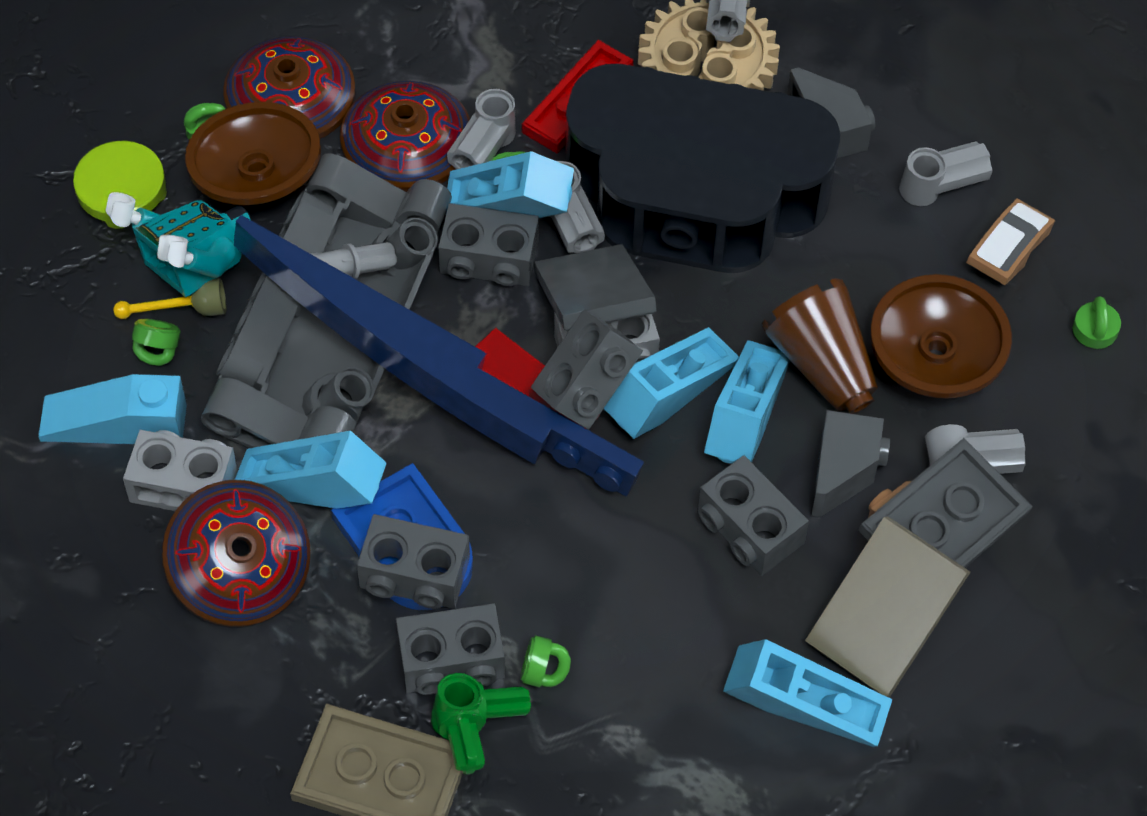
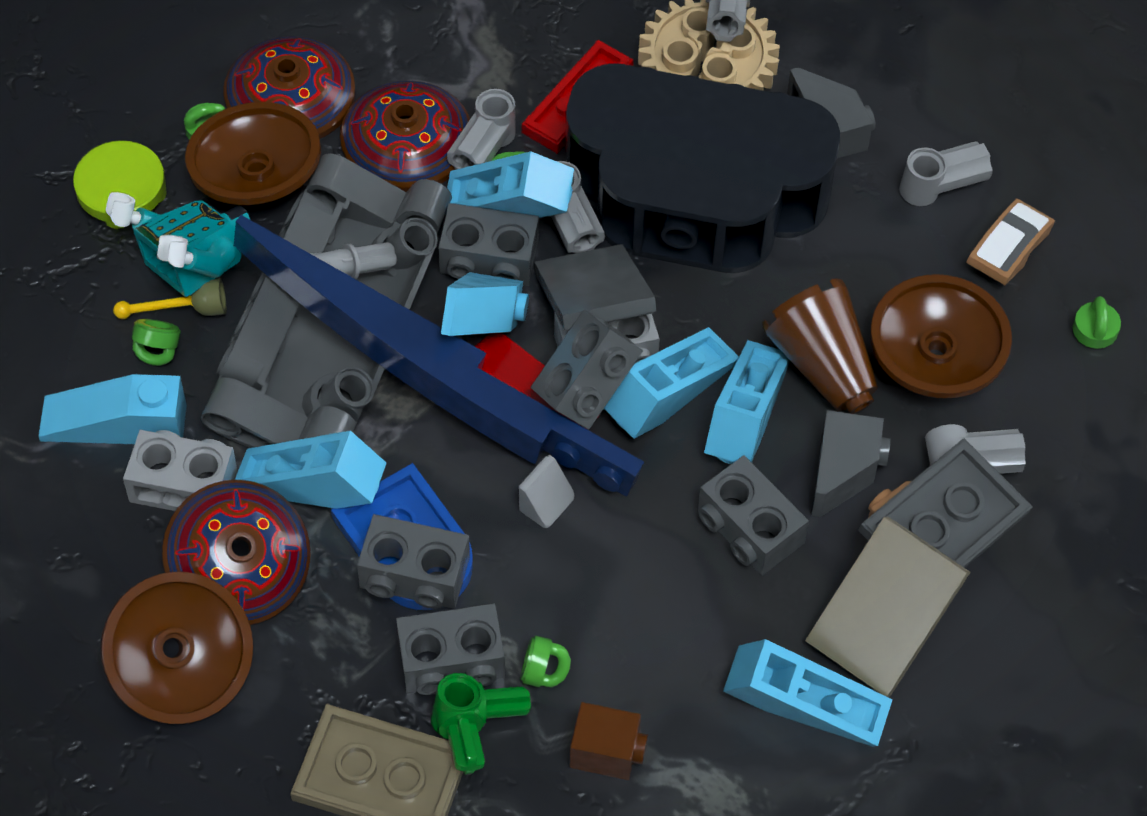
(211, 639): none -> reddish brown dish
(483, 305): none -> medium azure slope
(545, 493): none -> light grey slope
(607, 741): none -> reddish brown brick

